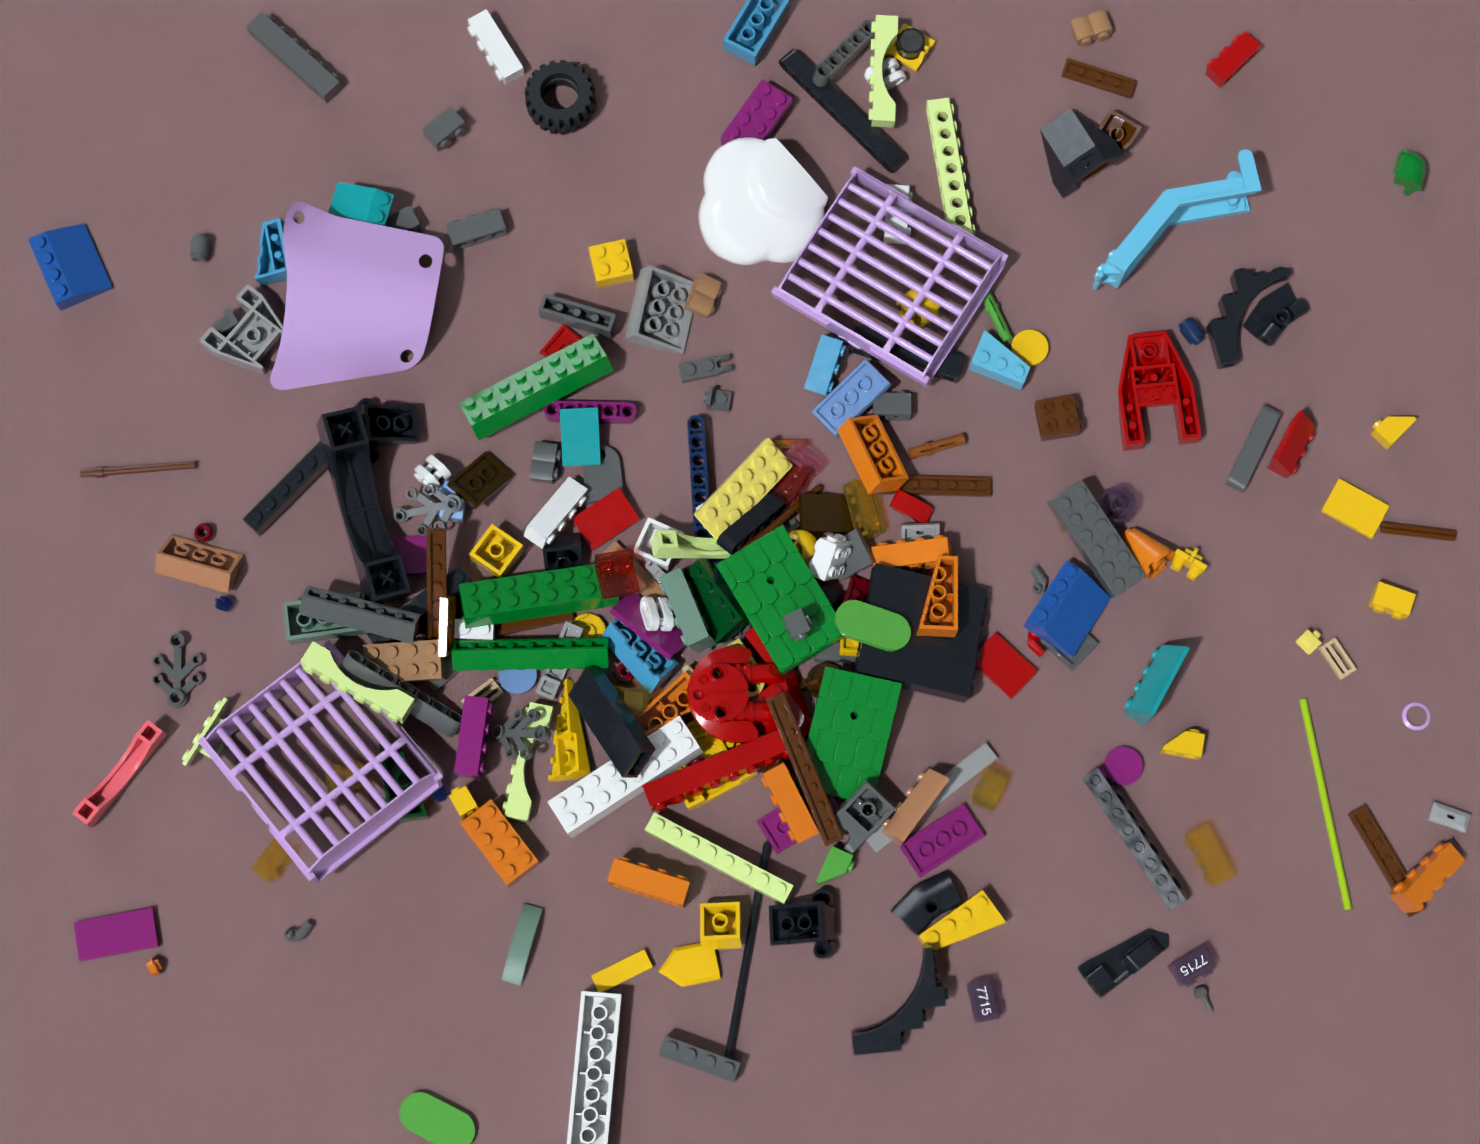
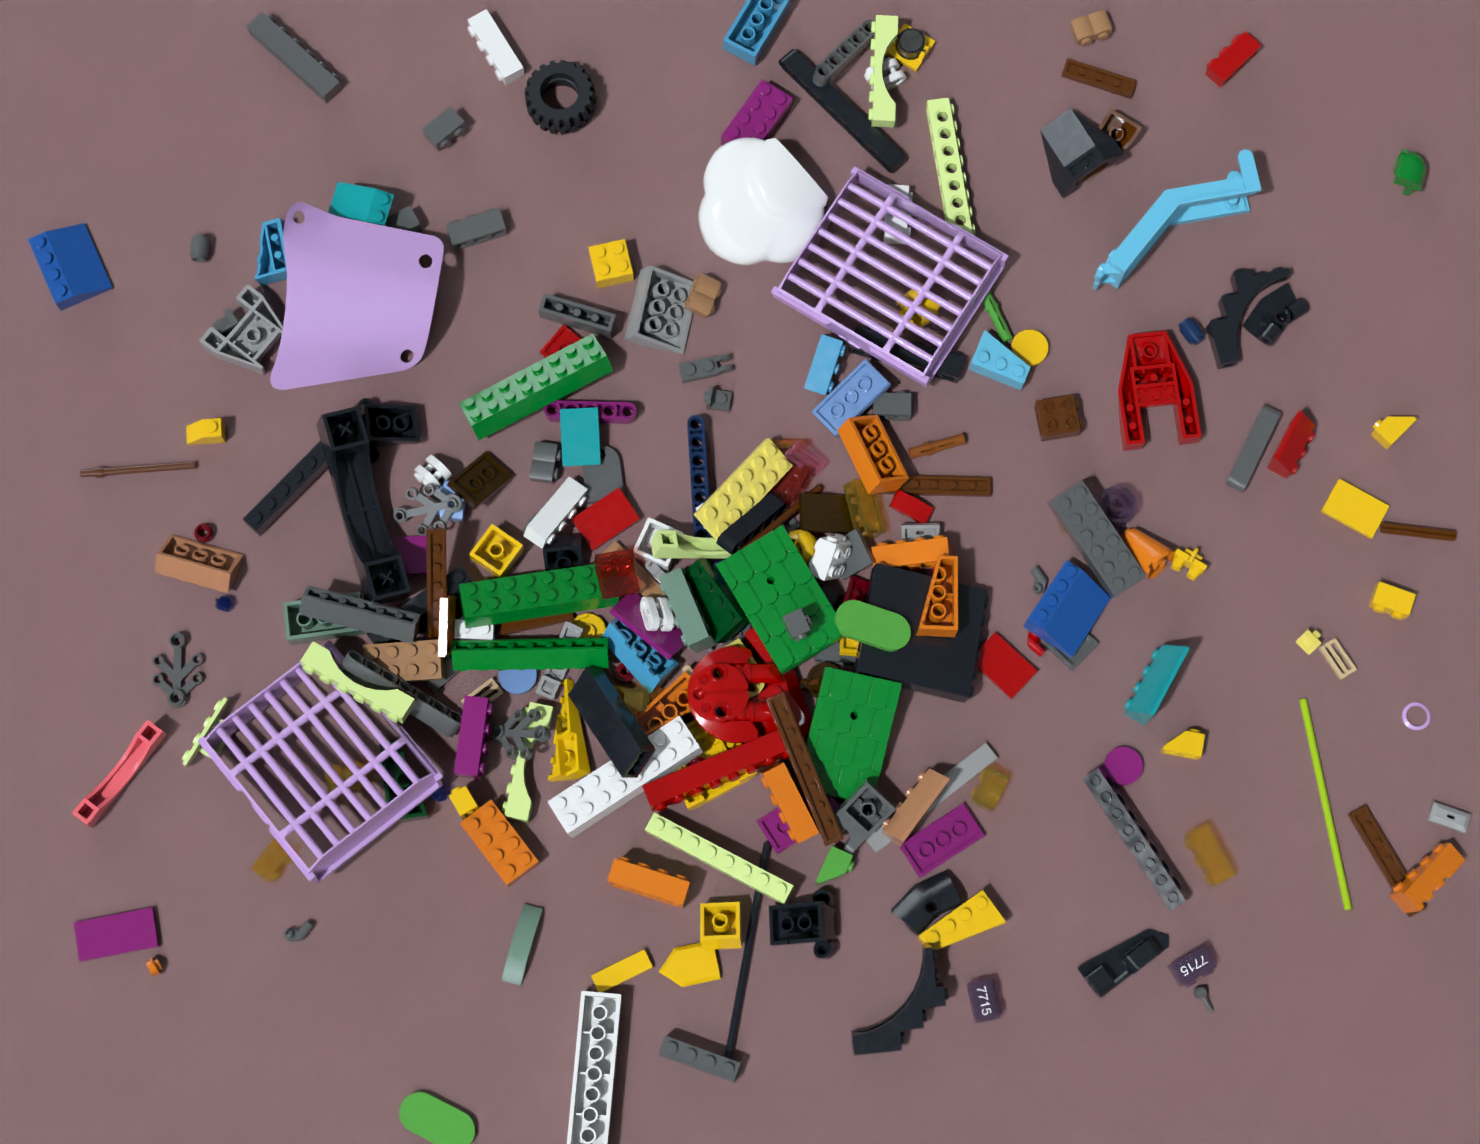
(206, 432): none -> yellow slope

